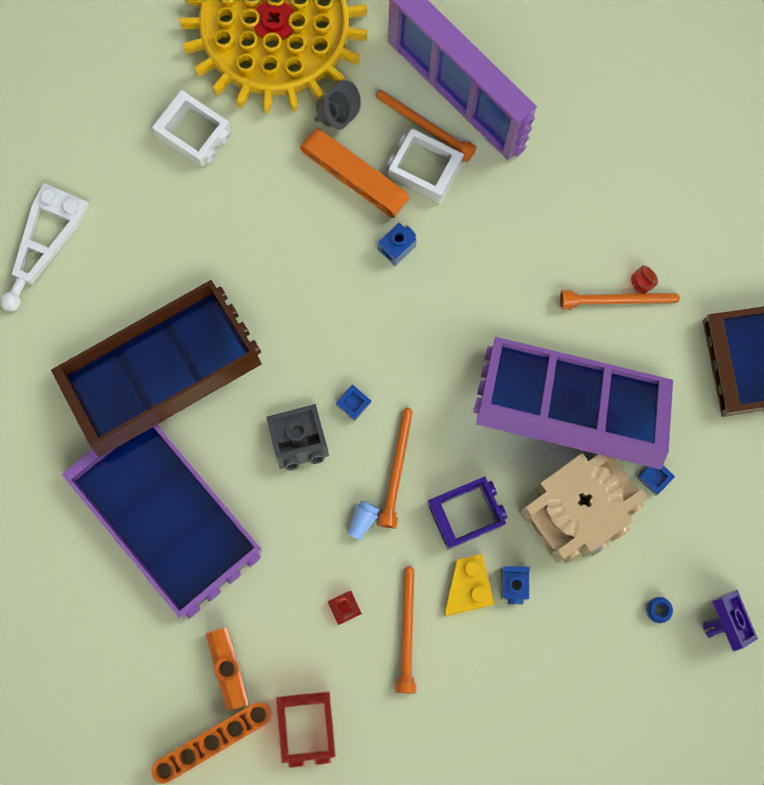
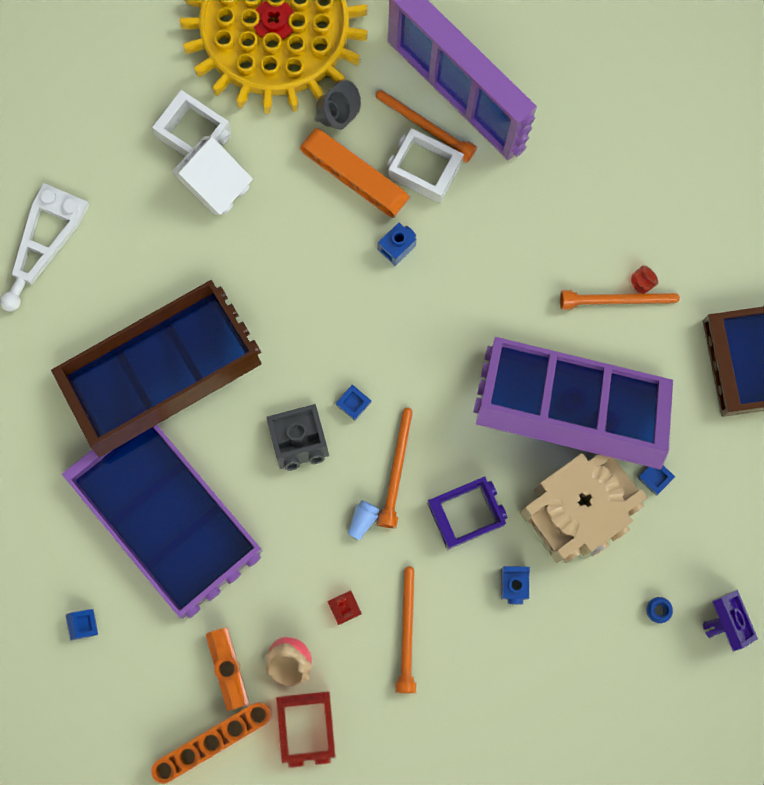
(81, 624): none -> blue plate
(212, 175): none -> white brick
(288, 661): none -> tan hair
(469, 586): yellow wing -> none

